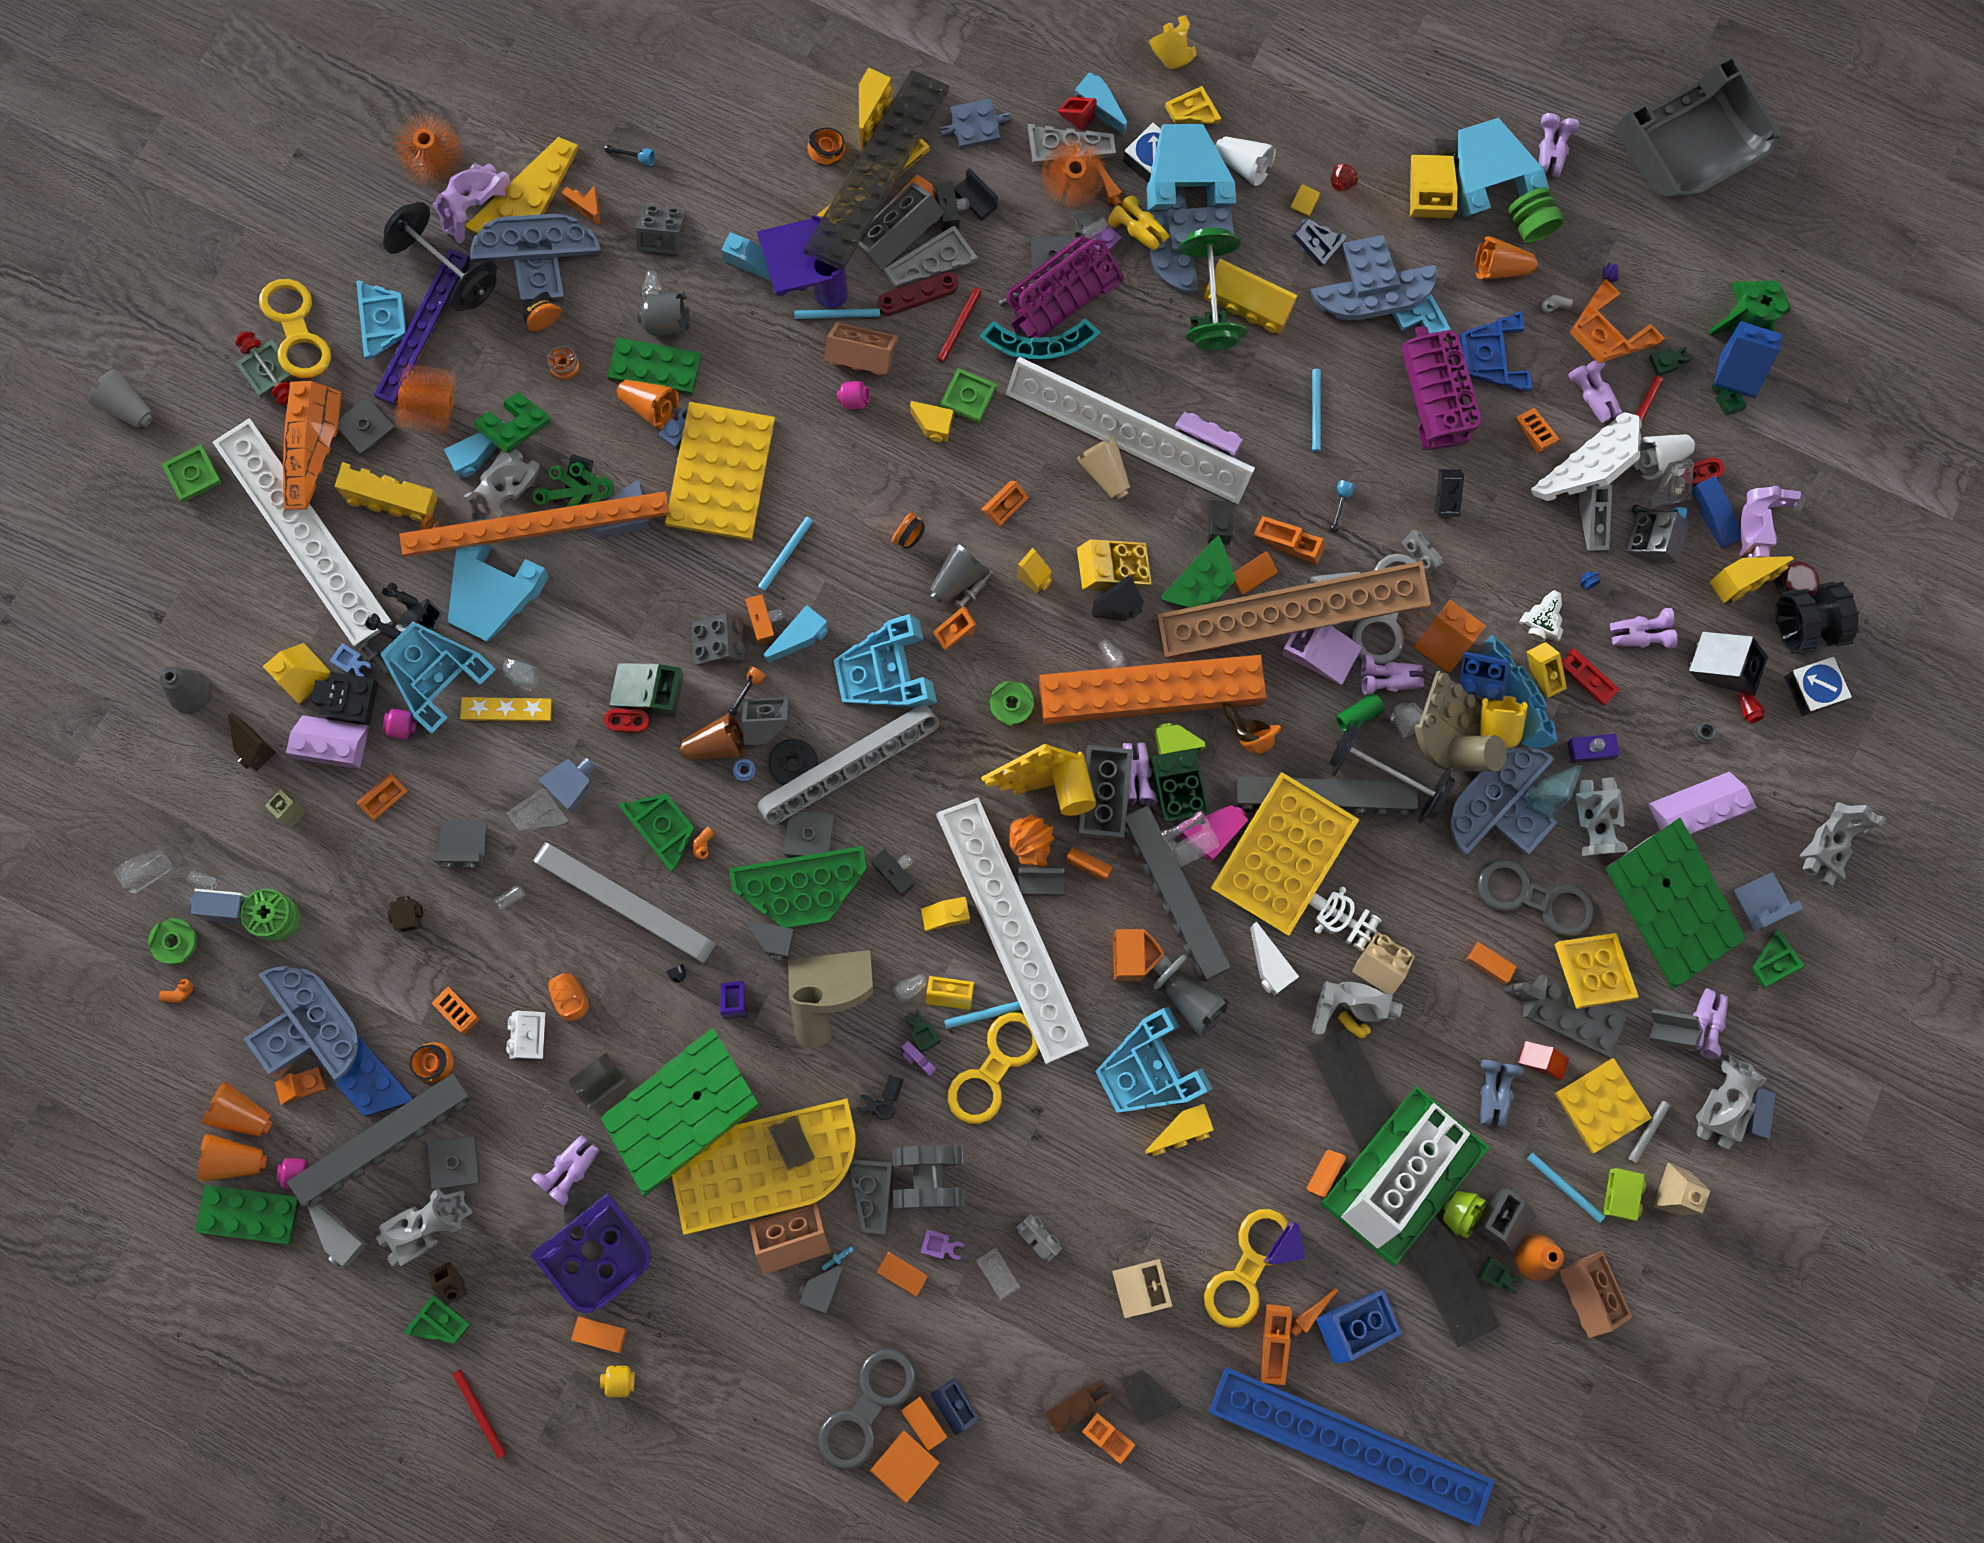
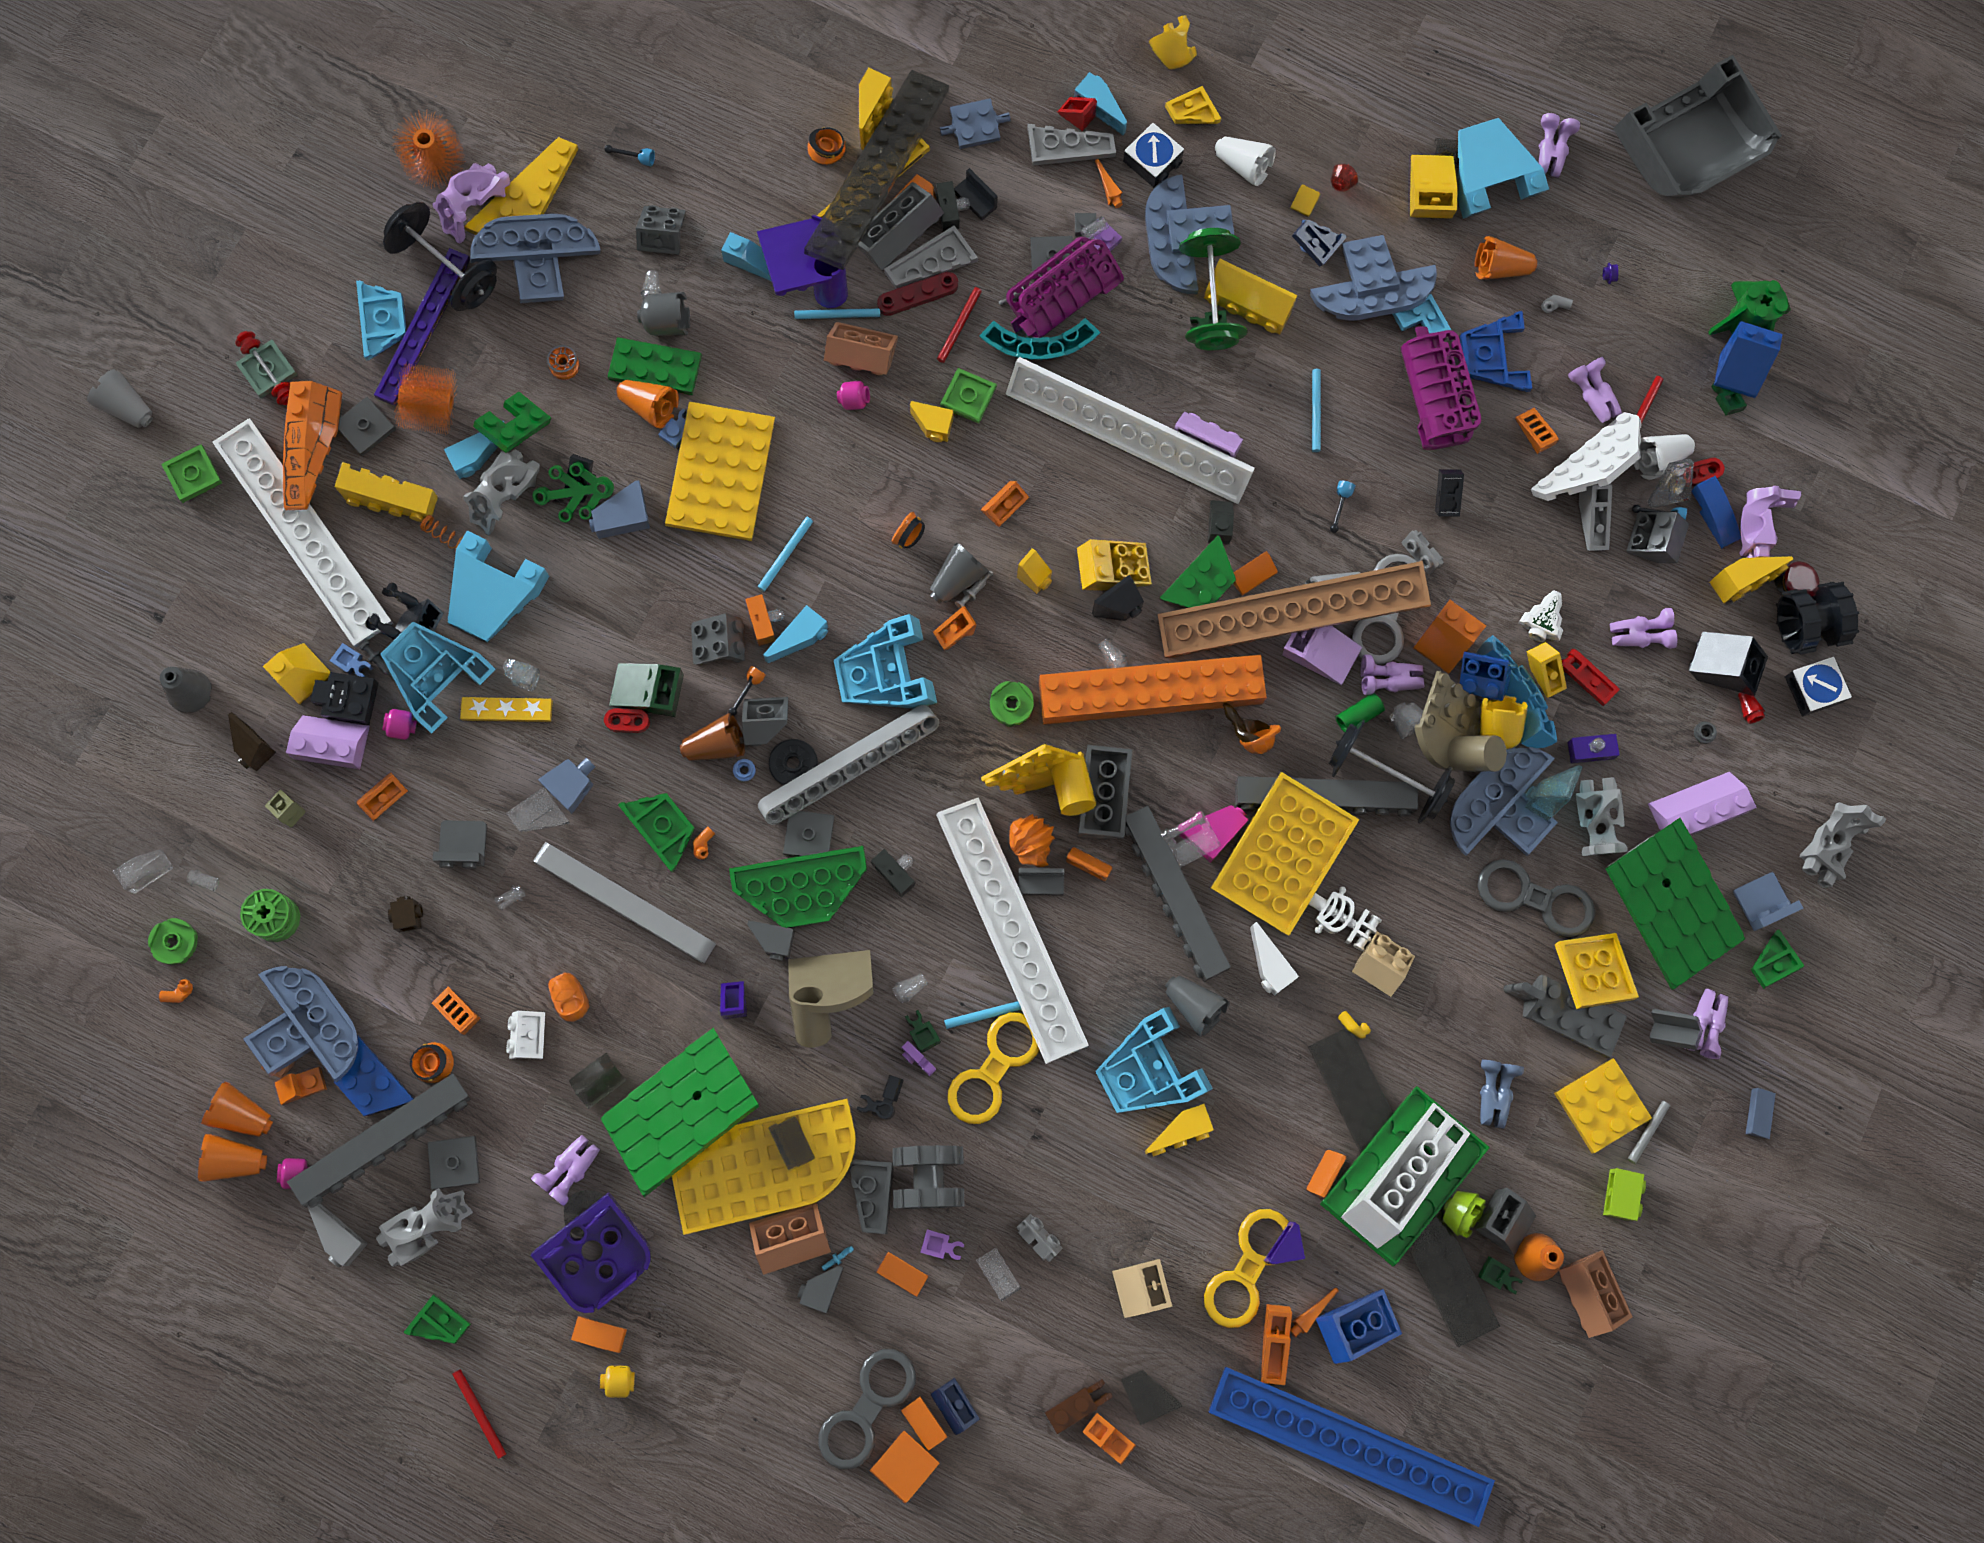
(217, 905): sand blue piece -> none
(247, 1214): green plate -> none
(295, 328): yellow bar -> none
(447, 1283): dark brown brick -> none
(534, 524): orange plate -> none
(541, 313): orange piece -> none
(587, 205): orange slope -> none
(677, 974): black hinge -> none
(946, 914): yellow slope -> none
(949, 993): yellow slope -> none
(1073, 173): orange piece -> none
(1106, 468): tan cone -> none
(1137, 954): orange piece -> none
(1142, 770): lavender piece -> none
(1145, 230): yellow piece -> none
(1176, 739): lime slope -> none
(1179, 784): dark green slope -> none
(1188, 159): medium azure wedge -> none
(1290, 540): orange slope -> none
(1364, 1002): light grey hips -> none
(1491, 963): orange slope -> none
(1536, 215): bright green wheel -> none
(1543, 1059): slope -> none
(1565, 1187): medium azure bar -> none
(1589, 580): blue plate -> none
(1601, 337): orange wing -> none
(1667, 361): dark green plate -> none
(1681, 1192): tan slope -> none
(1728, 1118): light grey hips -> none

